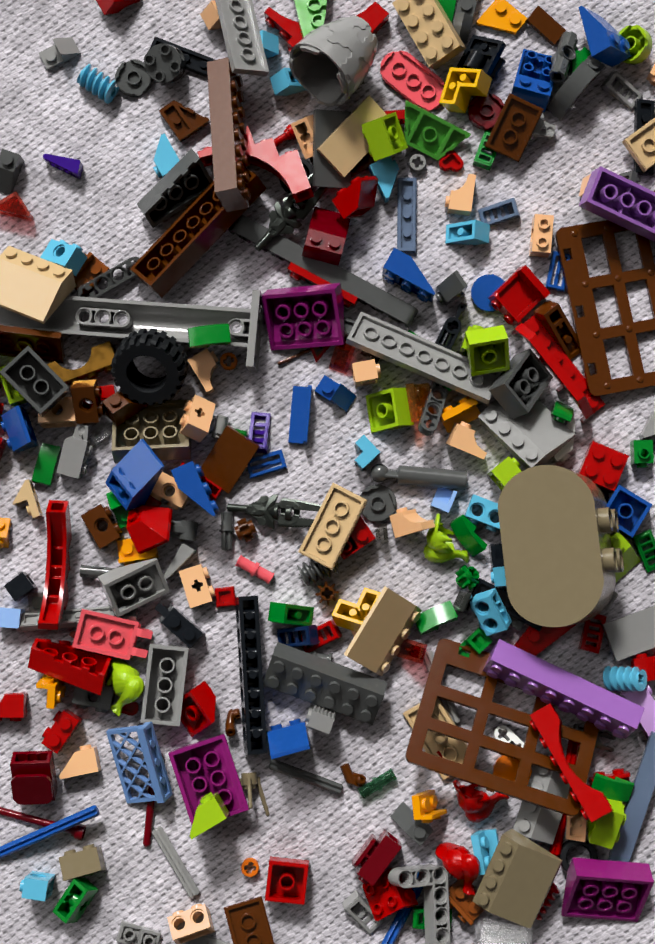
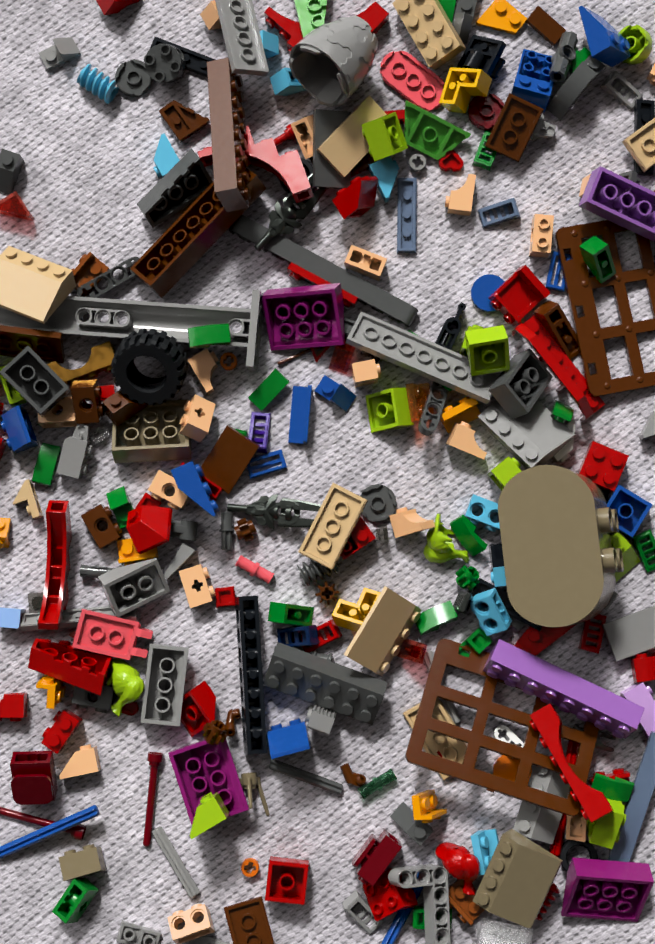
(20, 586): black panel -> none
(37, 886): medium azure brick -> none
(65, 255): medium azure brick -> none
(68, 165): dark purple slope -> none
(135, 476): slope -> none
(152, 762): medium blue fence -> none
(179, 625): black hinge -> none
(215, 732): none -> reddish brown gear
(219, 427): light grey pin -> none
(268, 389): none -> green slope
(326, 236): dark red slope -> none
(365, 262): none -> light nougat brick
(368, 454): medium azure piece -> none
(403, 271): blue slope -> none
(421, 476): dark grey piece -> none
(443, 499): light blue panel -> none
(451, 288): dark grey slope -> none
(468, 233): medium azure slope -> none
(476, 803): red piece -> none
(598, 258): none -> green slope
(624, 678): medium azure piece -> none
(641, 453): green brick -> none

